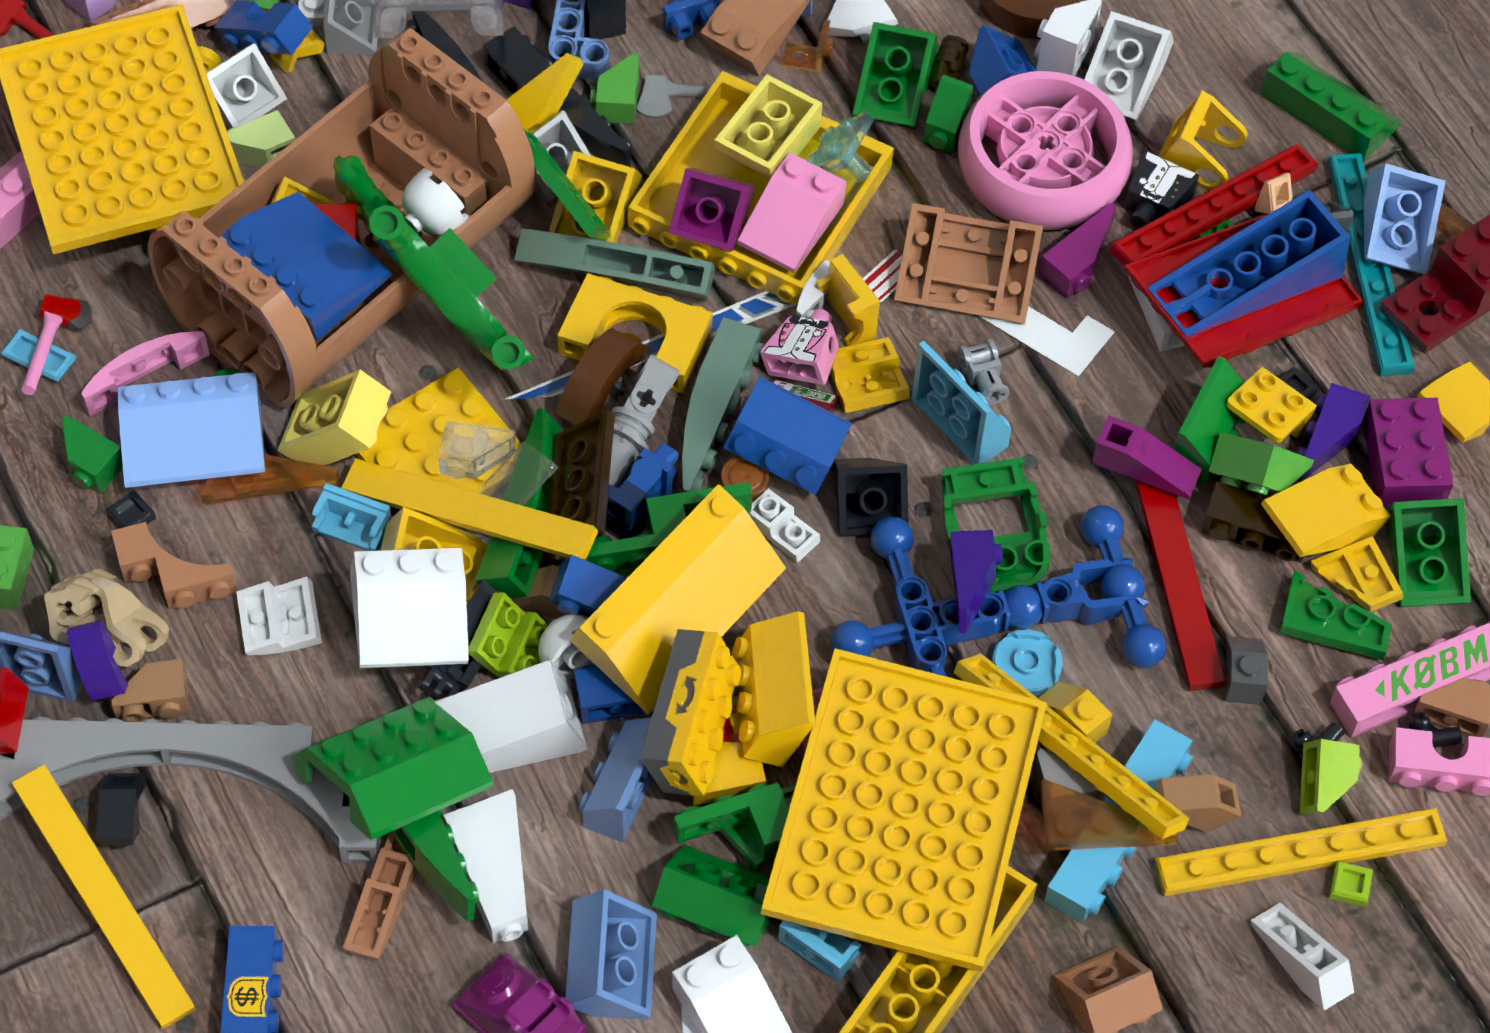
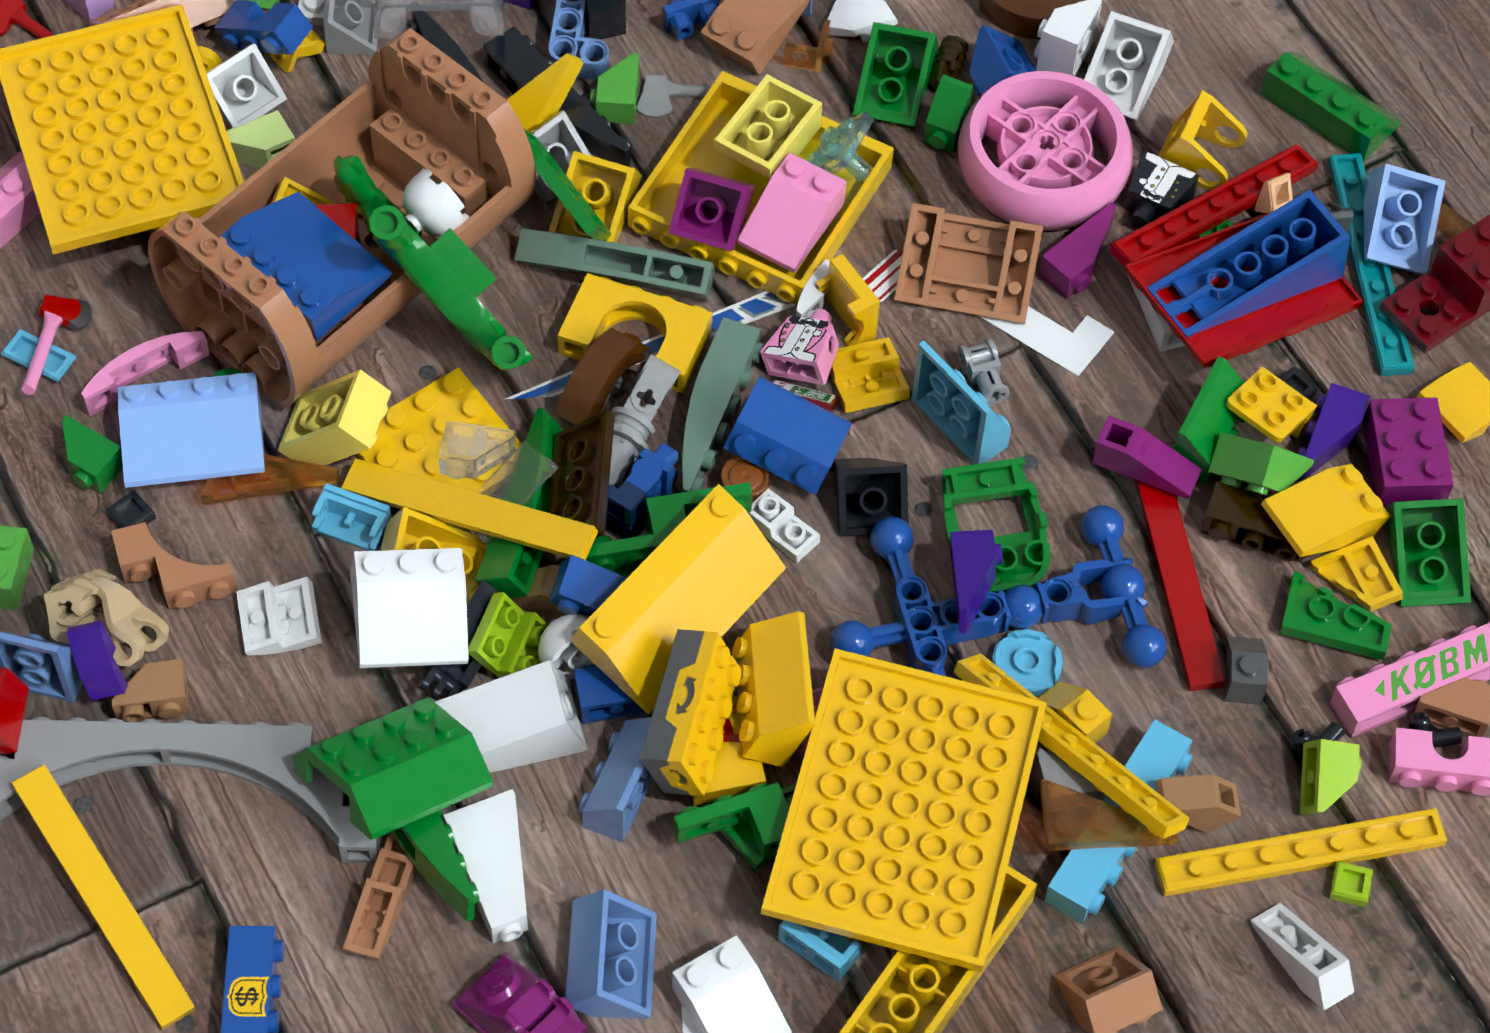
(118, 810): black slope -> none
(714, 895): green slope -> none

